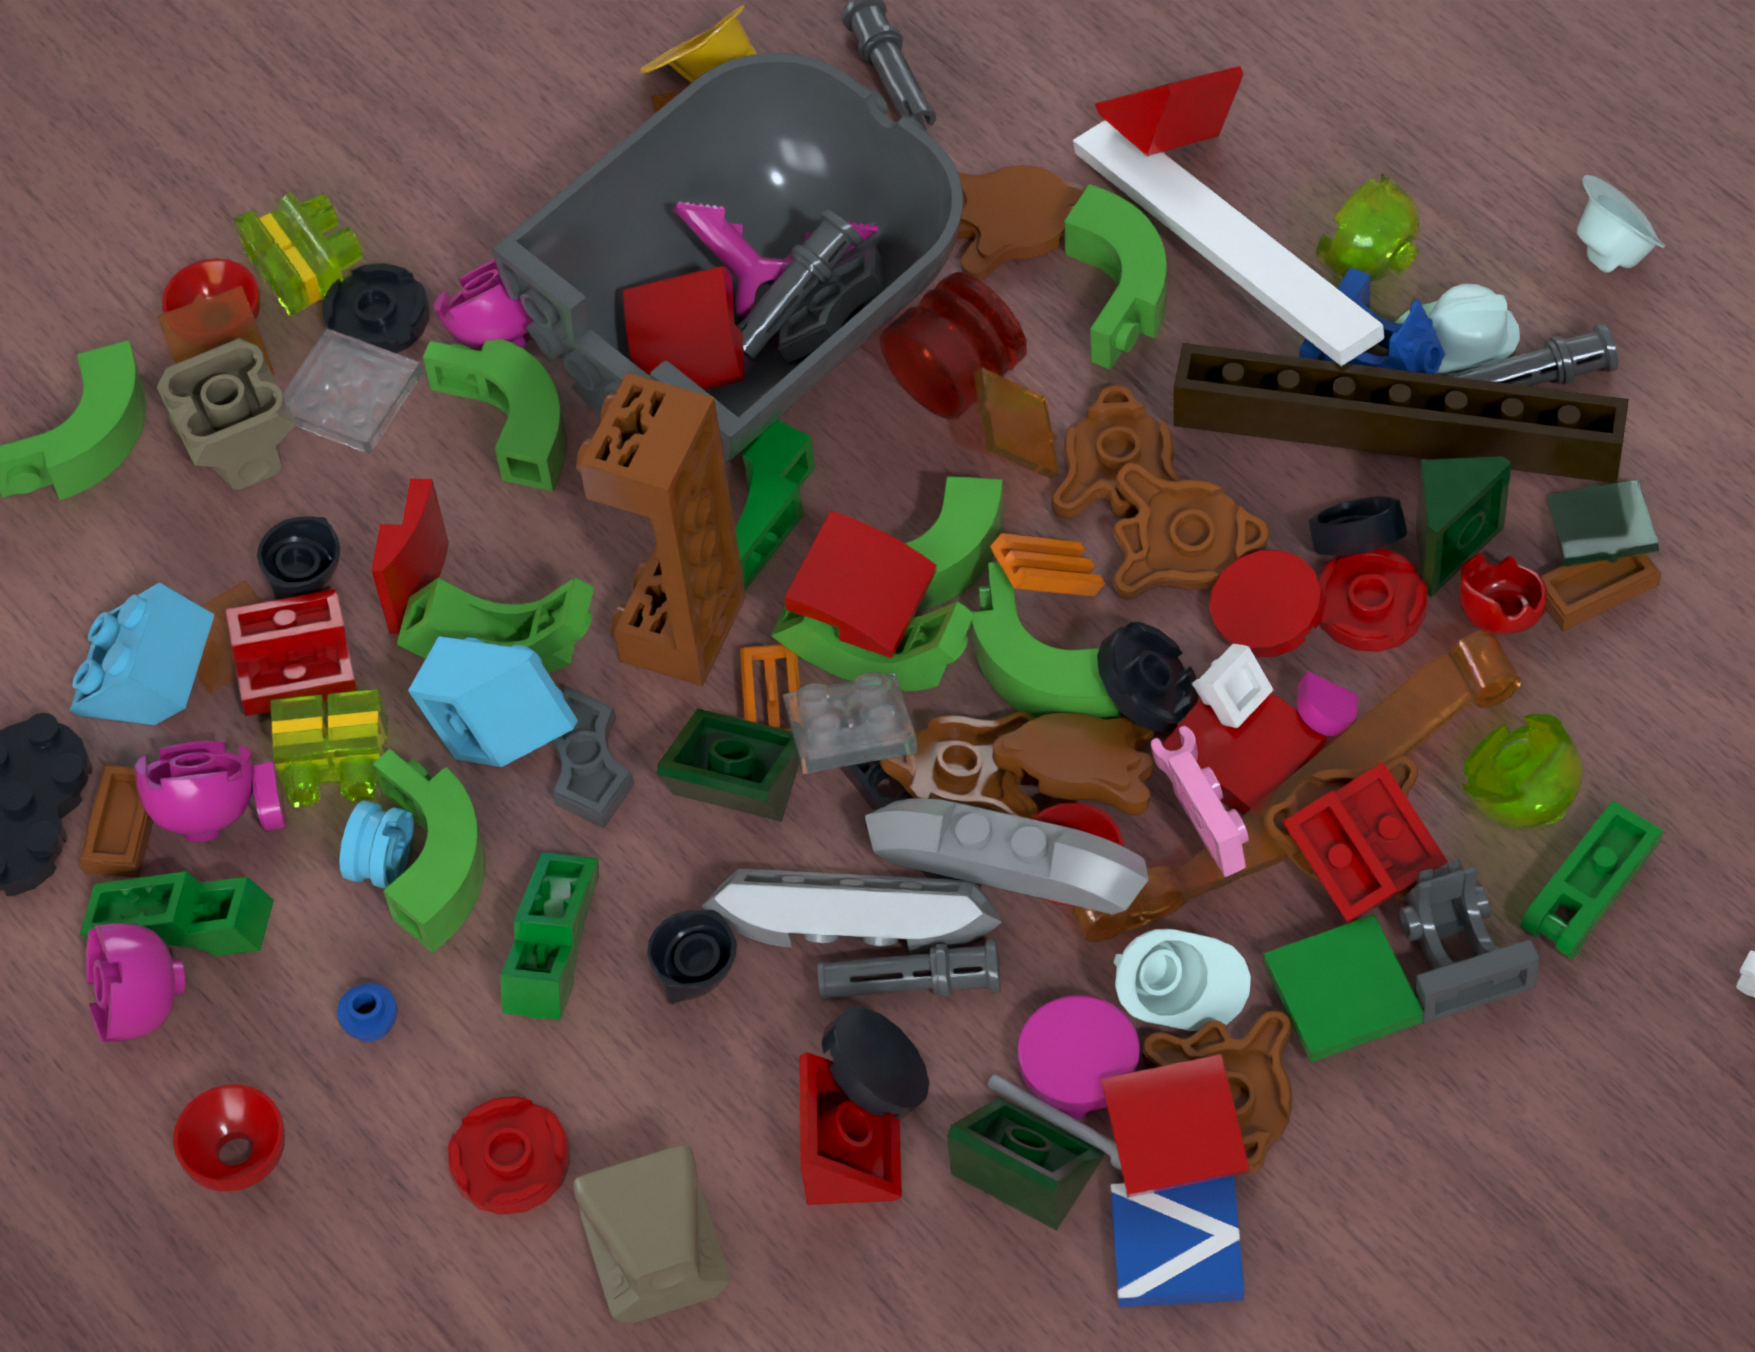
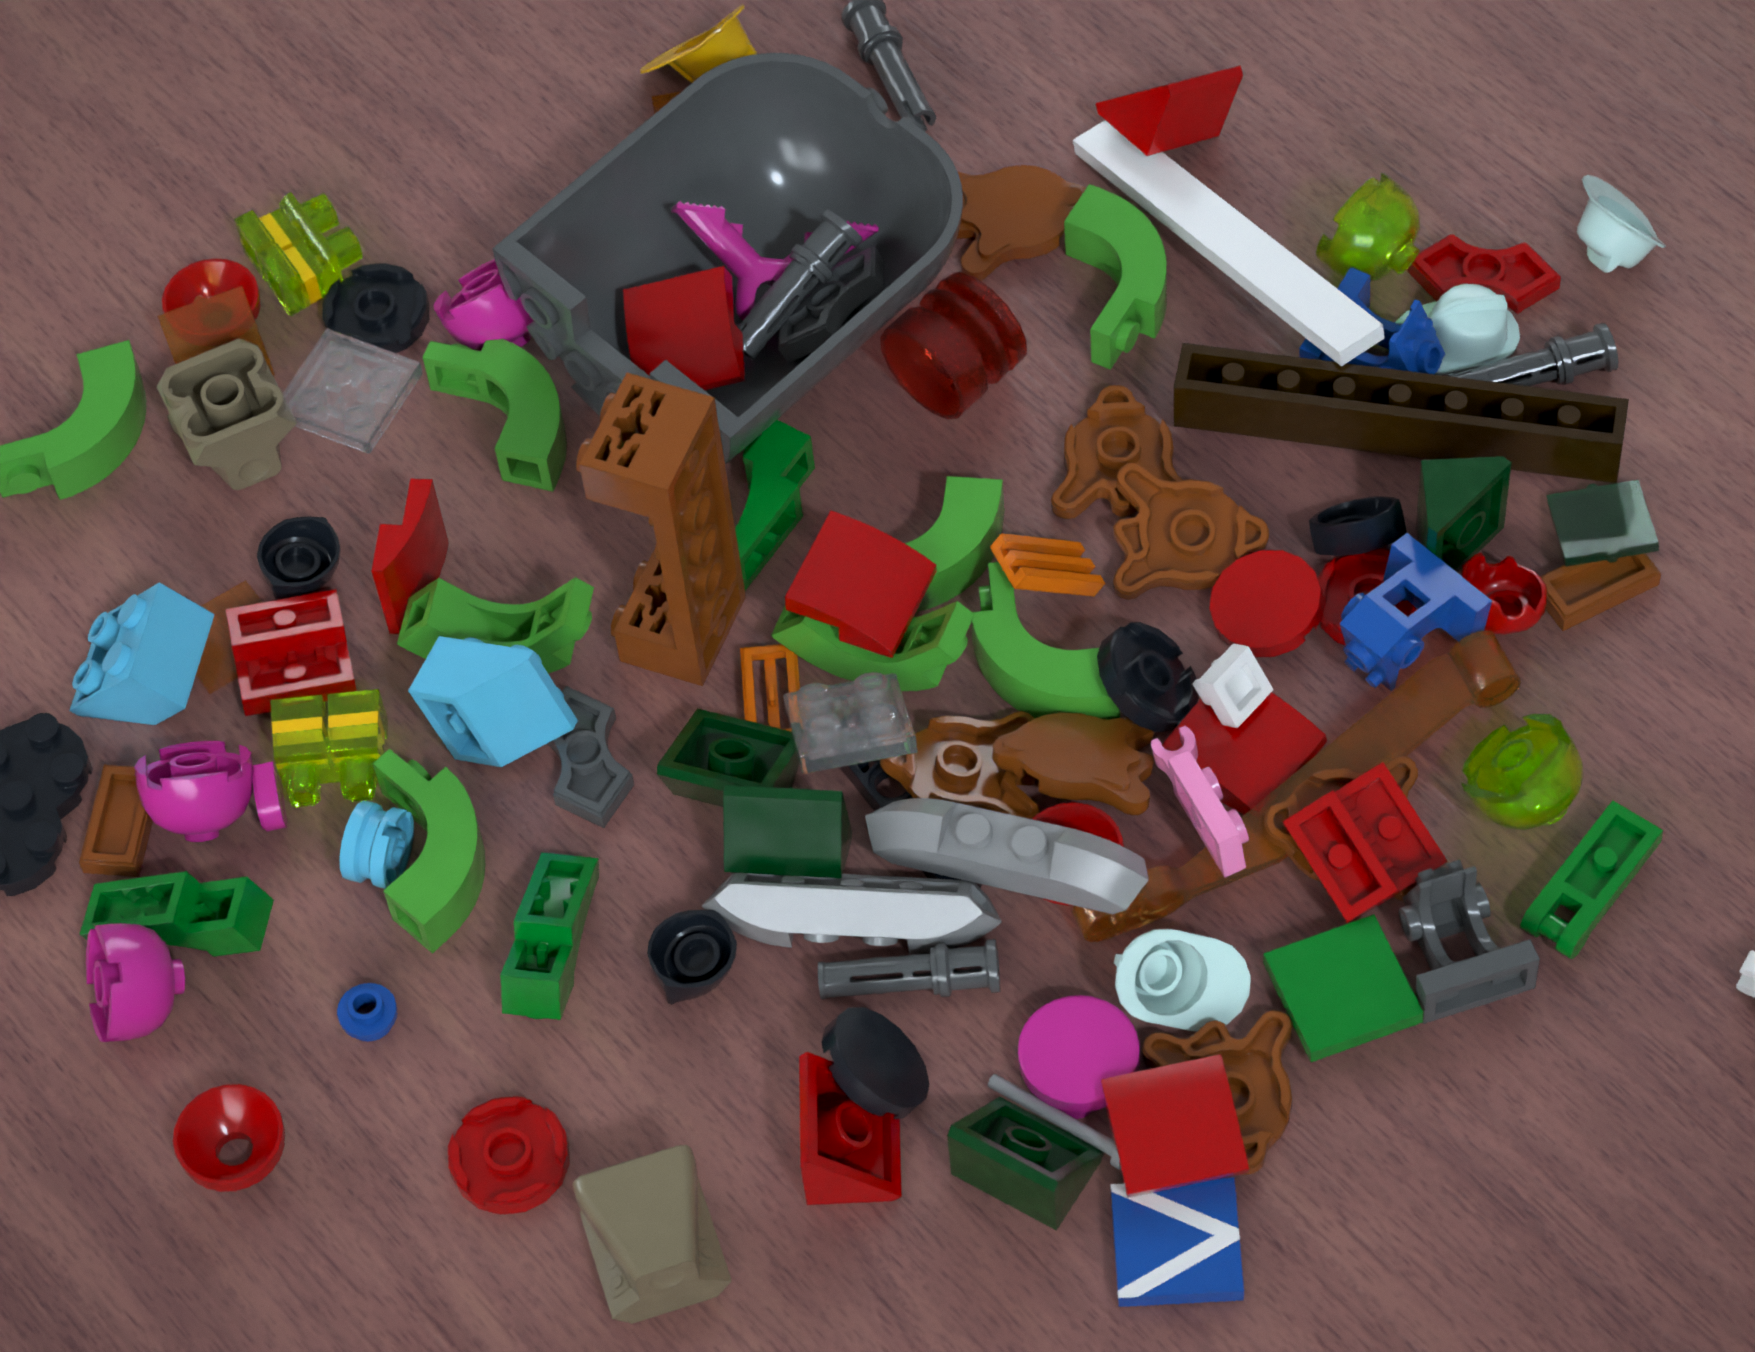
(785, 831): none -> dark green slope
(1016, 423): clear orange piece -> none
(1325, 705): dark pink tile -> none
(1385, 639): none -> blue tile
(1511, 272): none -> red tile

